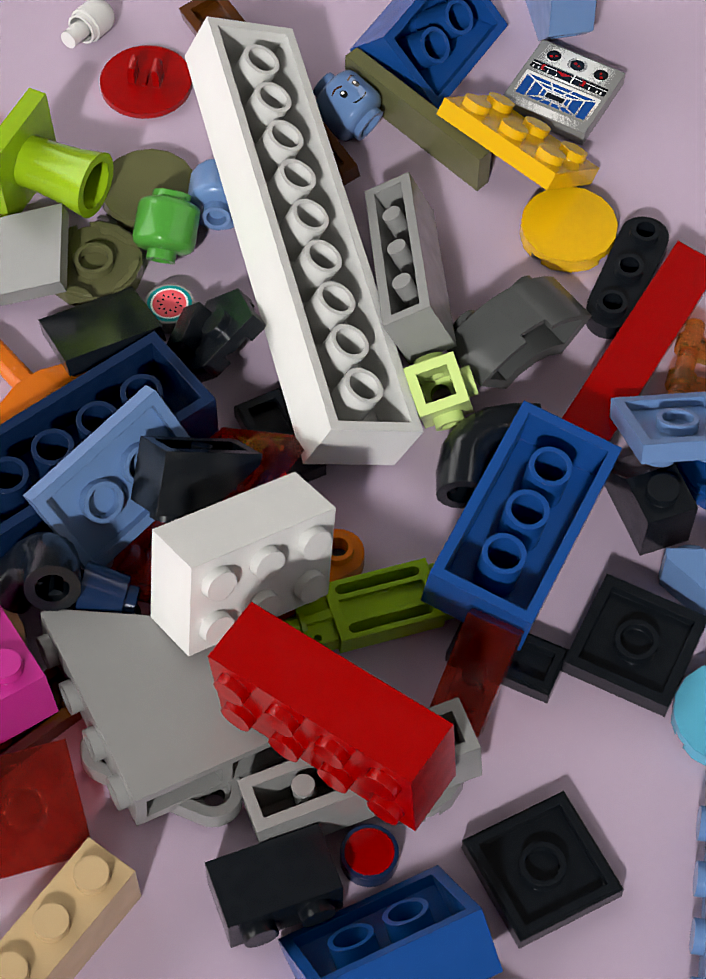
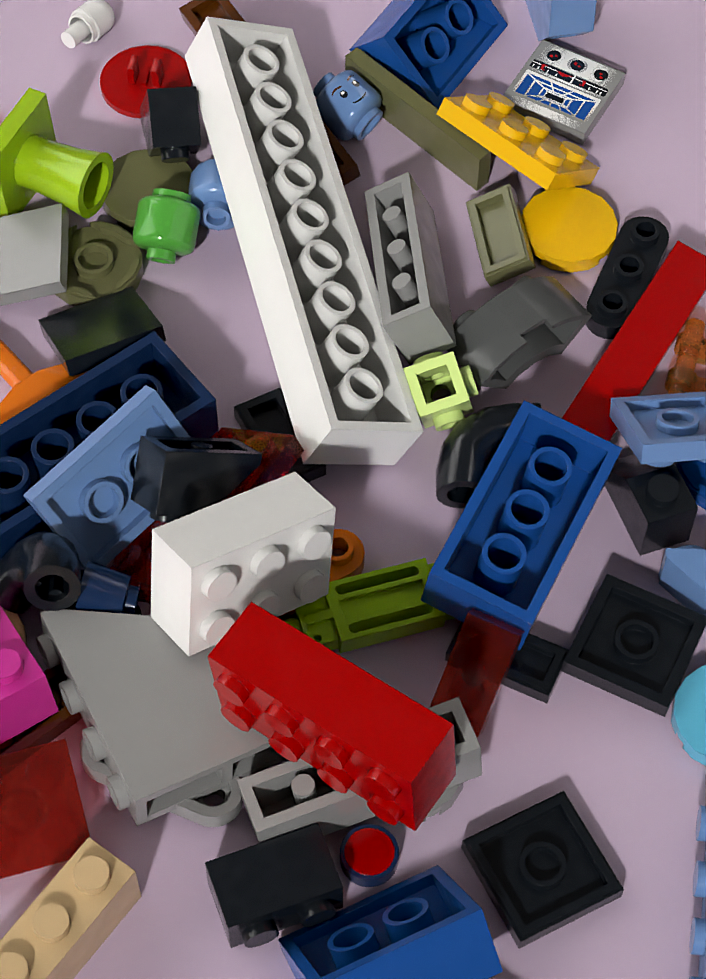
(167, 304): tile -> none
(171, 123): none -> black slope
(213, 331): black plate -> none
(500, 235): none -> olive tile

